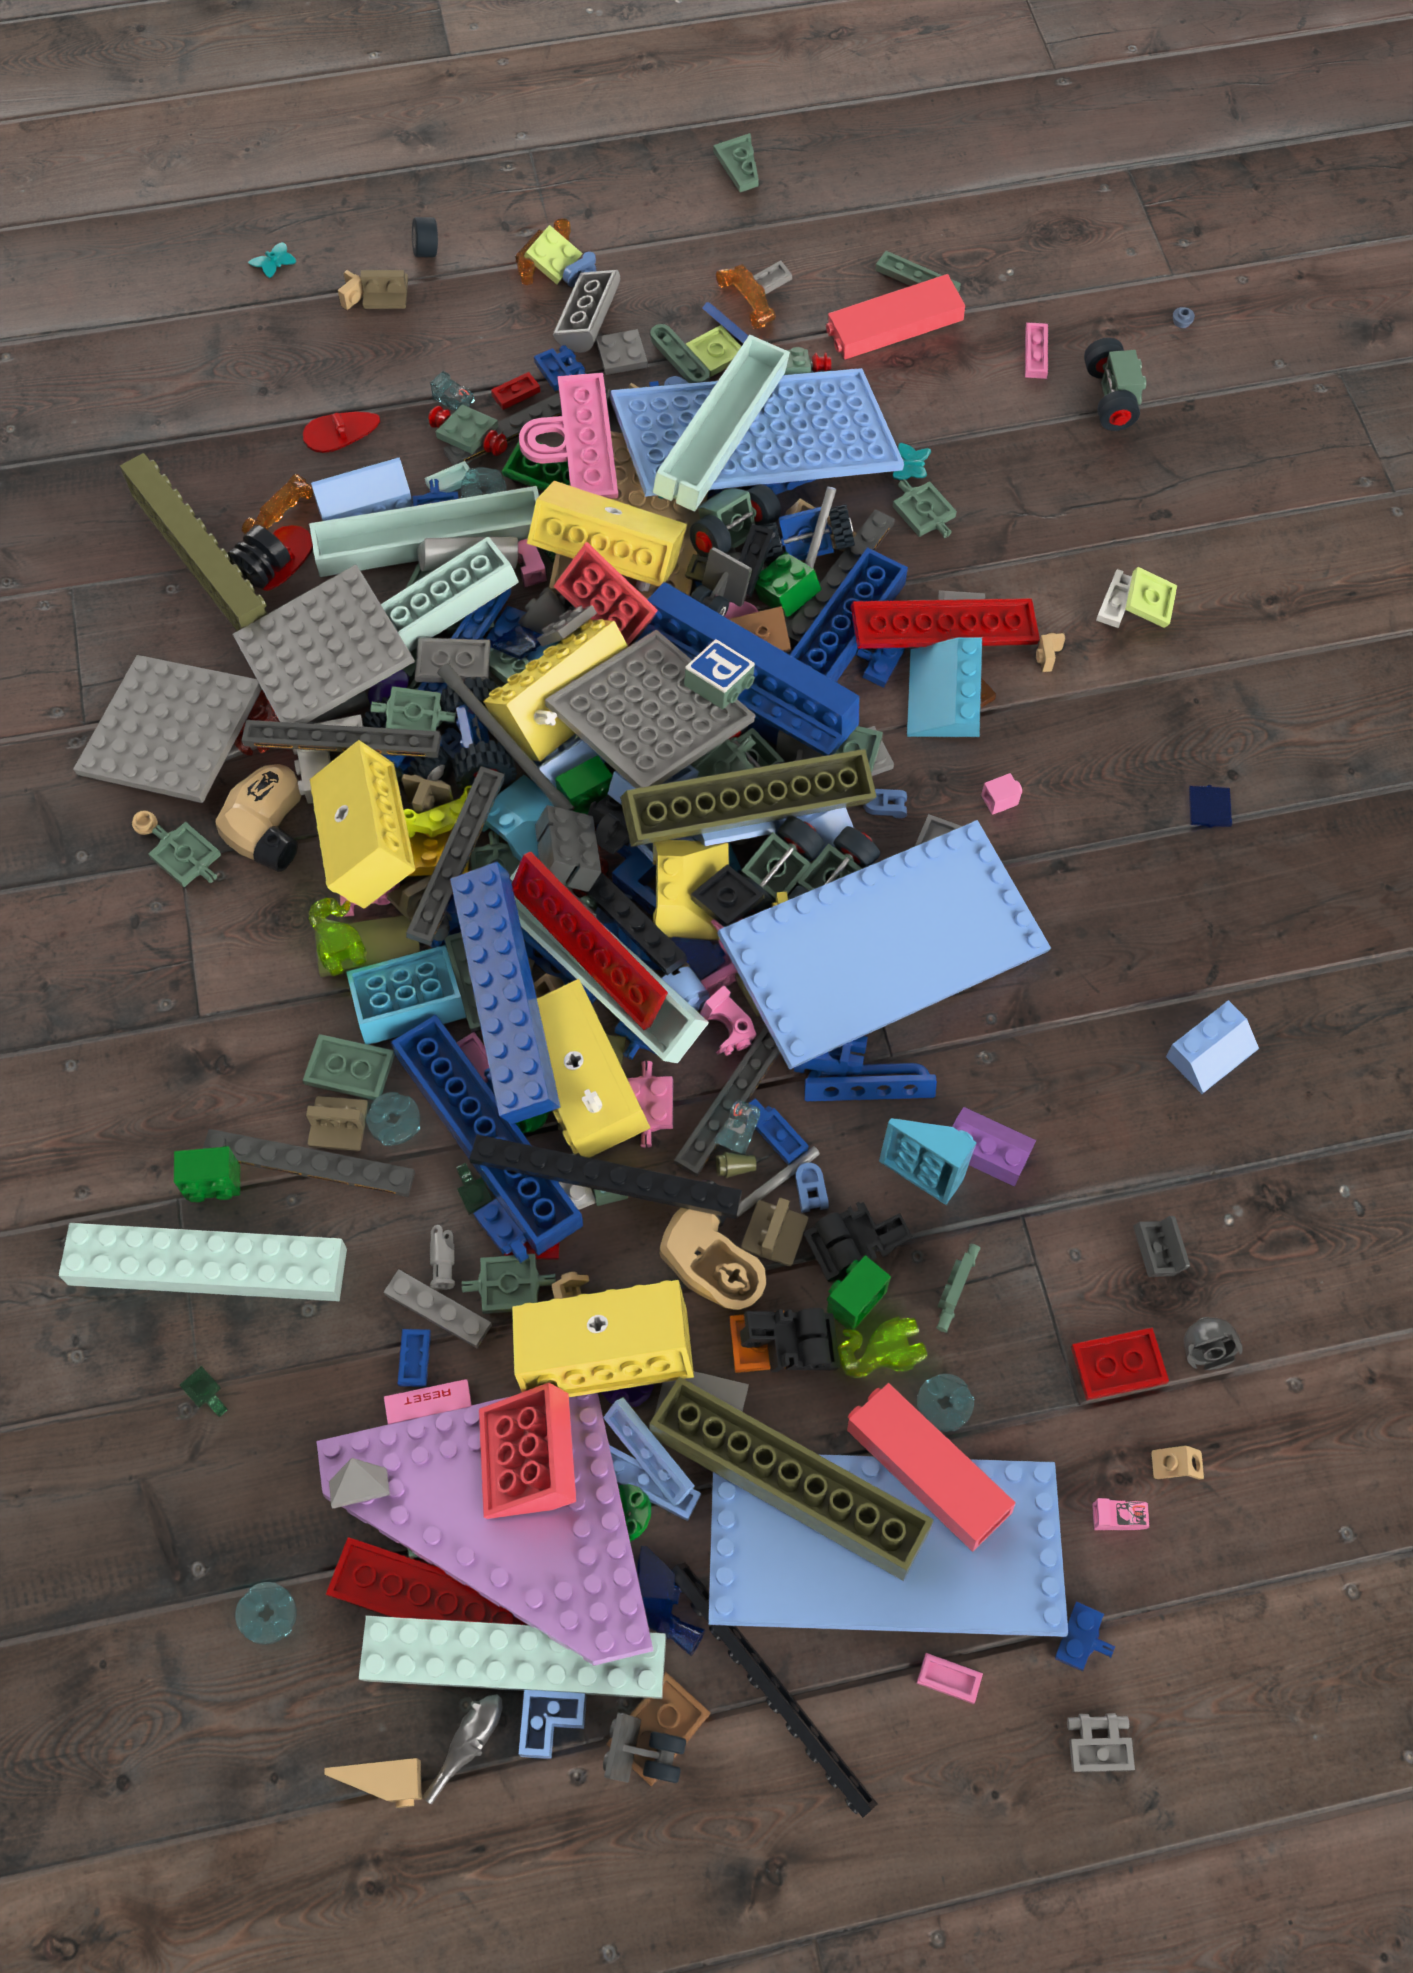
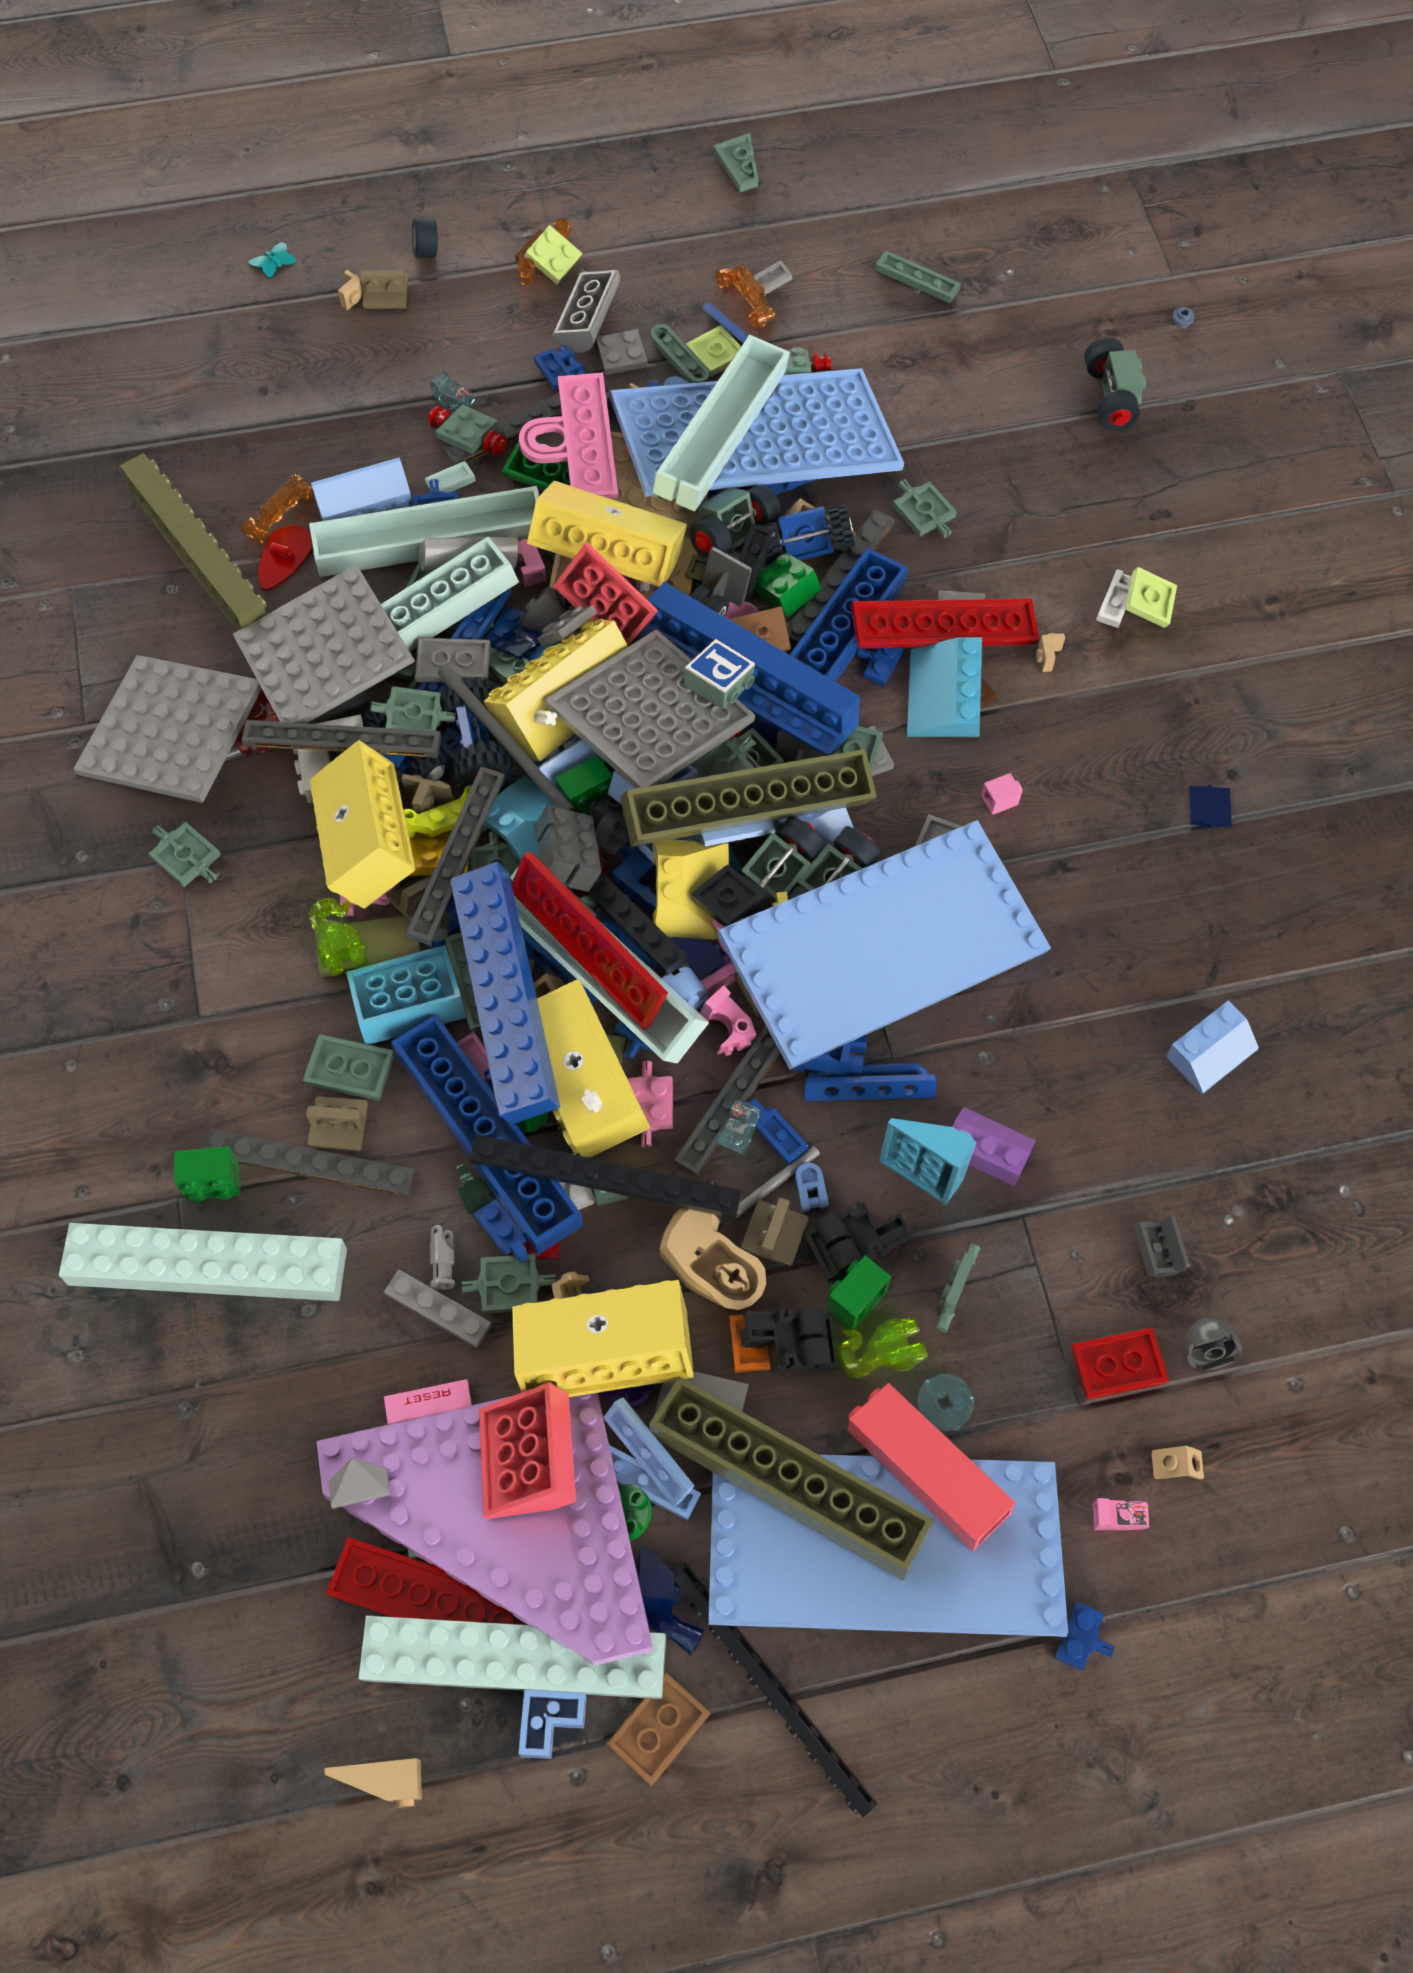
(144, 822): tan plate -> none
(202, 1389): clear green plate -> none
(253, 1602): clear light blue plate -> none
(254, 813): tan piece -> none
(259, 556): black wheel -> none
(338, 430): red shield -> none
(384, 687): dark purple dish -> none
(391, 1133): clear light blue plate -> none
(414, 1358): blue plate -> none
(467, 1741): flat silver piece -> none
(482, 477): clear light blue plate -> none
(515, 390): red plate -> none
(572, 271): medium blue plate -> none
(620, 1758): dark grey plate -> none
(734, 1164): olive cone -> none
(820, 526): light grey bar -> none
(880, 804): medium blue plate -> none
(895, 317): coral brick -> none
(912, 461): teal piece -> none
(949, 1678): bright pink tile -> none
(1036, 350): bright pink tile -> none
(1100, 1753): light grey plate -> none

